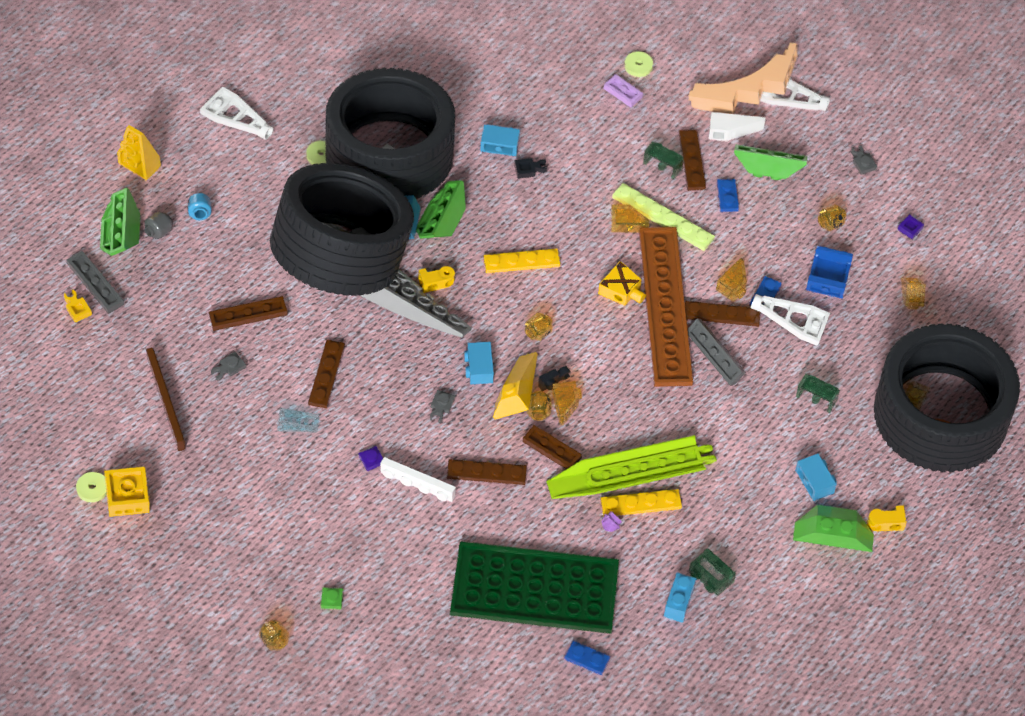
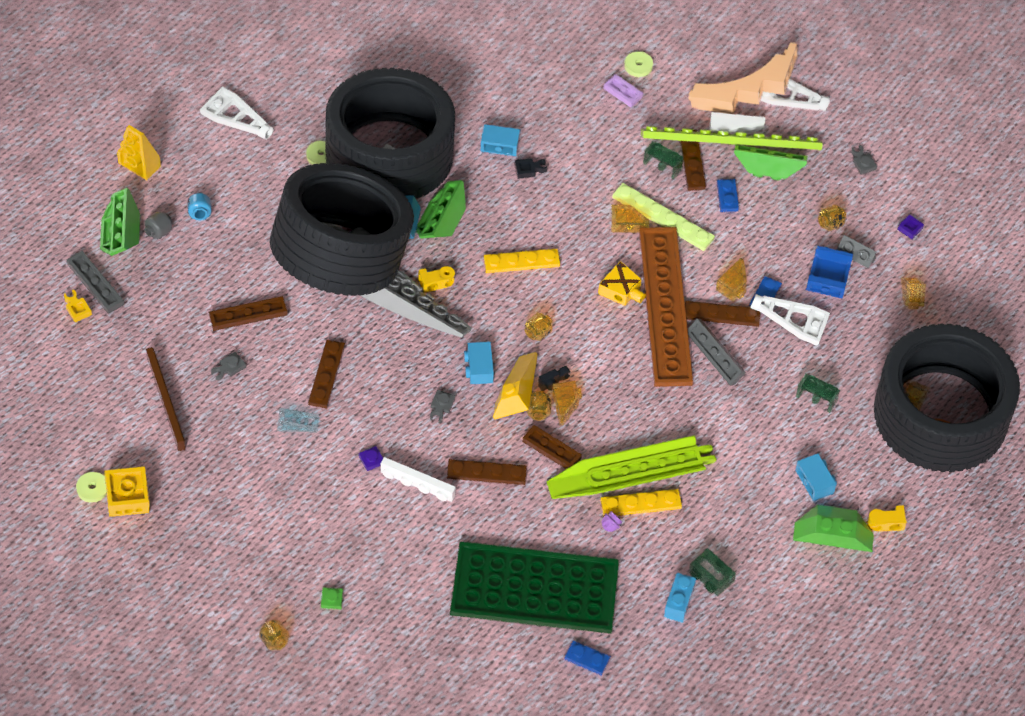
(724, 137): none -> lime plate
(861, 253): none -> hinge

